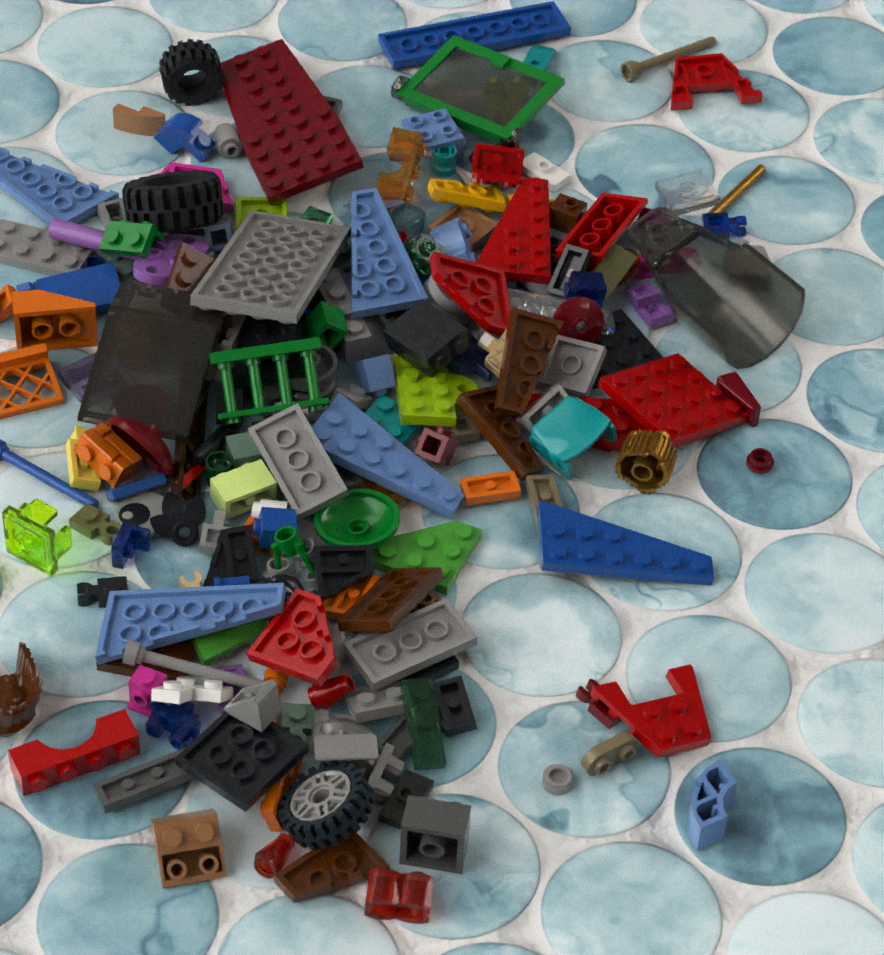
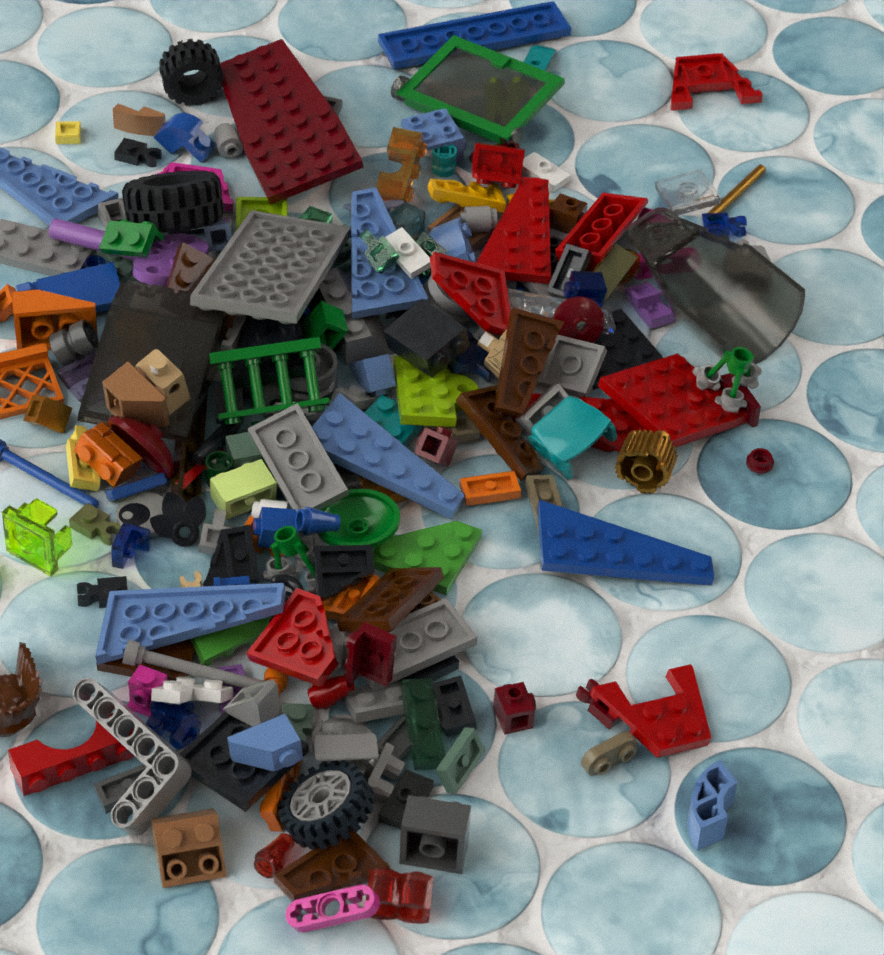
(47, 413): none -> pearl gold panel
(68, 132): none -> light yellow tile
(71, 344): none -> dark grey wheel
(133, 396): none -> medium nougat slope
(134, 152): none -> black plate
(139, 743): none -> light grey beam
(167, 376): none -> tan torso
(267, 745): none -> medium blue slope
(315, 521): none -> blue cone
(318, 904): none -> dark pink beam
(370, 655): none -> dark red bracket
(379, 252): none -> clear green plate
(412, 257): none -> white plate
(460, 760): none -> sand green plate
(480, 218): none -> light grey brick
(514, 707): none -> dark red brick
(557, 779): light grey tile -> none
(632, 69): dark tan piece -> none
(739, 364): none -> plant

